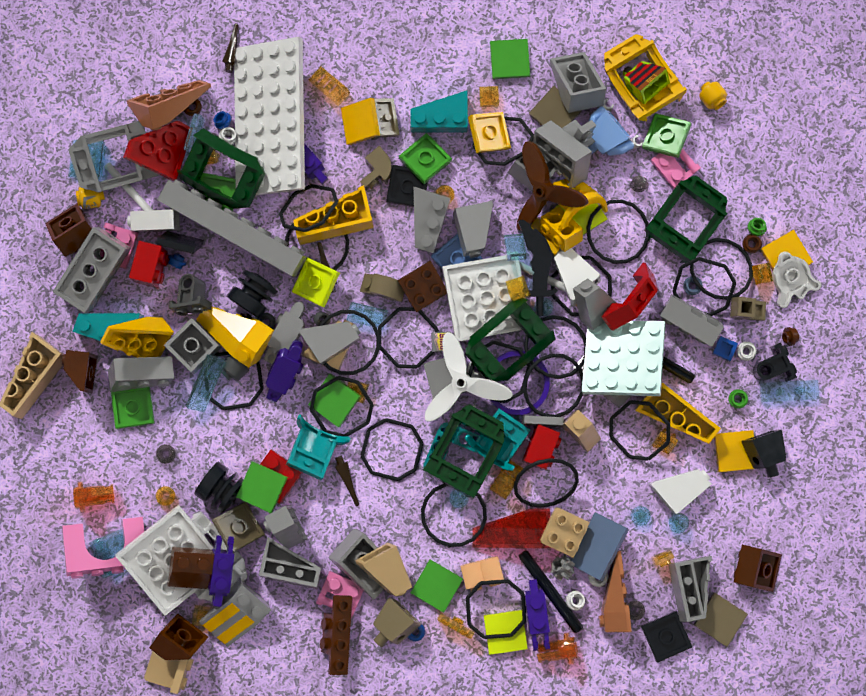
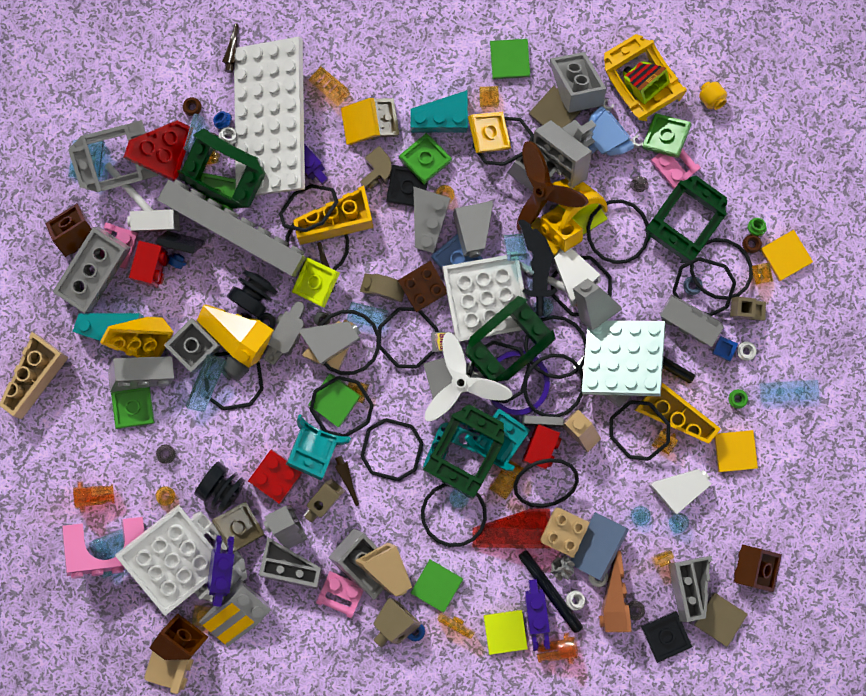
(80, 368): reddish brown slope -> none
(89, 199): yellow head -> none
(163, 108): nougat wedge -> none
(190, 296): dark grey pin -> none
(190, 567): reddish brown slope -> none
(262, 487): bright green tile -> none
(284, 370): dark purple hinge -> none
(328, 495): none -> dark tan torso
(336, 634): reddish brown bracket -> none
(481, 570): light nougat brick -> none
(496, 635): black piece -> none
(517, 288): clear yellow plate -> none
(620, 314): red slope -> none
(766, 451): black torso -> none
(776, 365): black pin -> none
(790, 336): reddish brown plate -> none
(792, 278): white tile -> none

